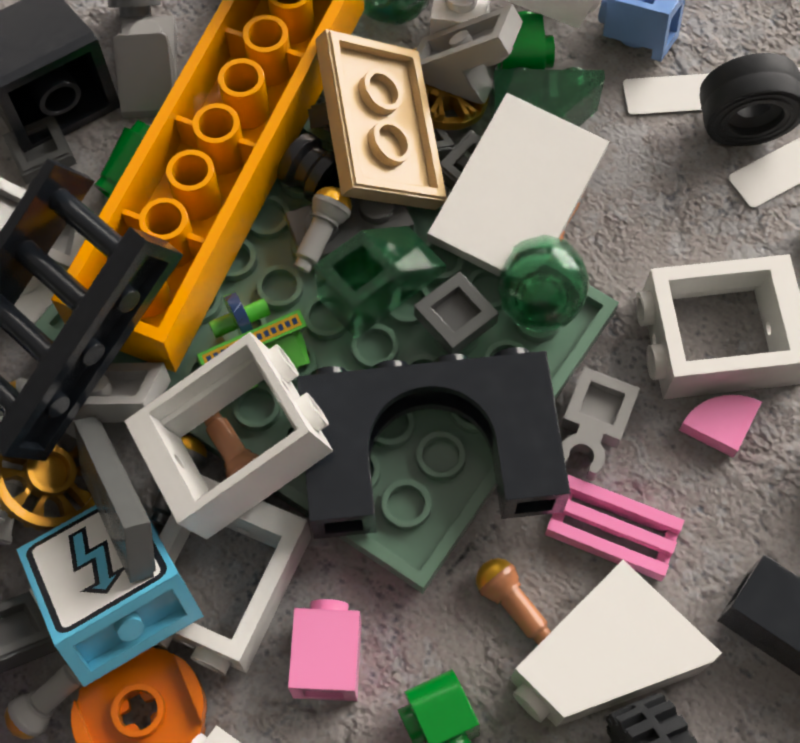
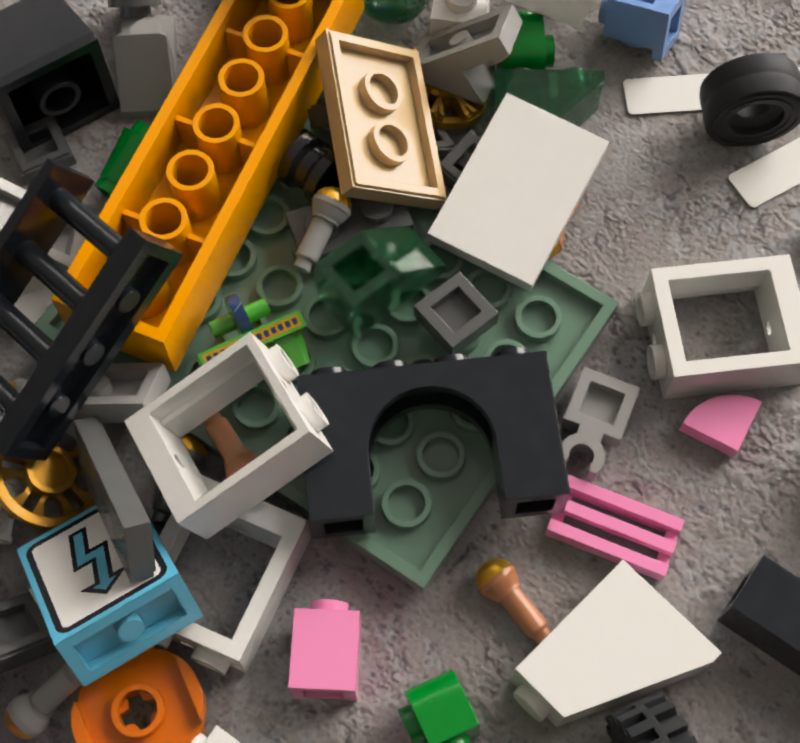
(543, 283): clear green hair -> none

